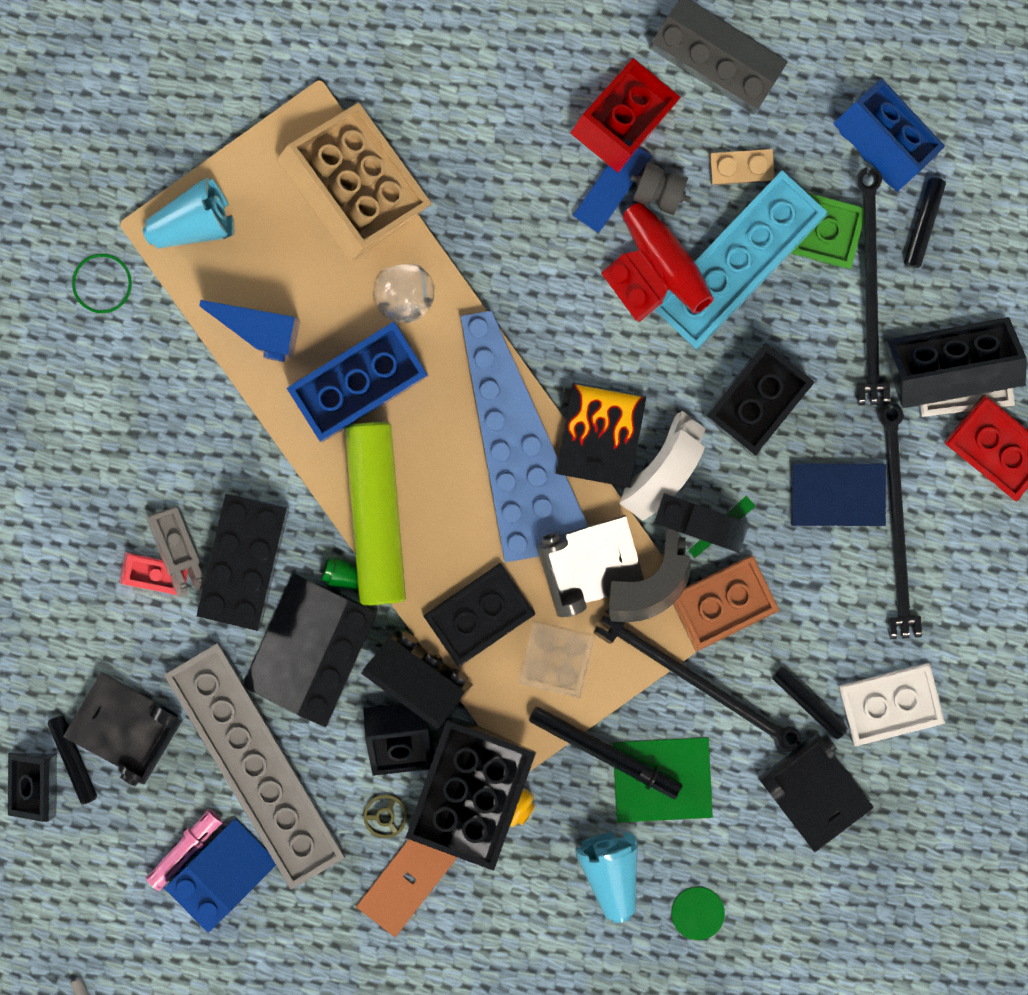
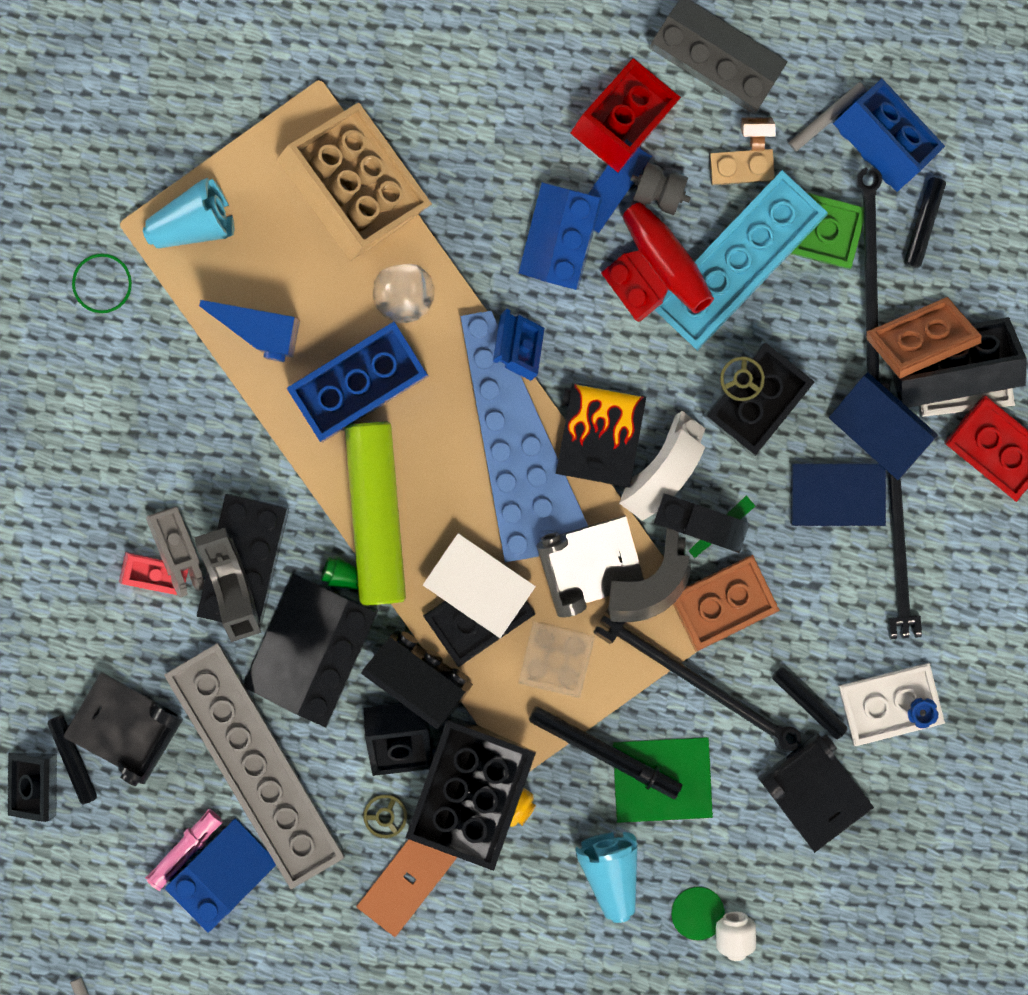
(230, 584): none -> dark grey arch
(479, 585): none -> white tile
(519, 345): none -> blue plate
(560, 236): none -> blue slope
(736, 936): none -> white head
(743, 370): none -> olive piece
(757, 129): none -> tile
(827, 116): none -> light grey bar
(883, 426): none -> dark blue tile
(923, 337): none -> nougat tile
(931, 712): none -> blue plate

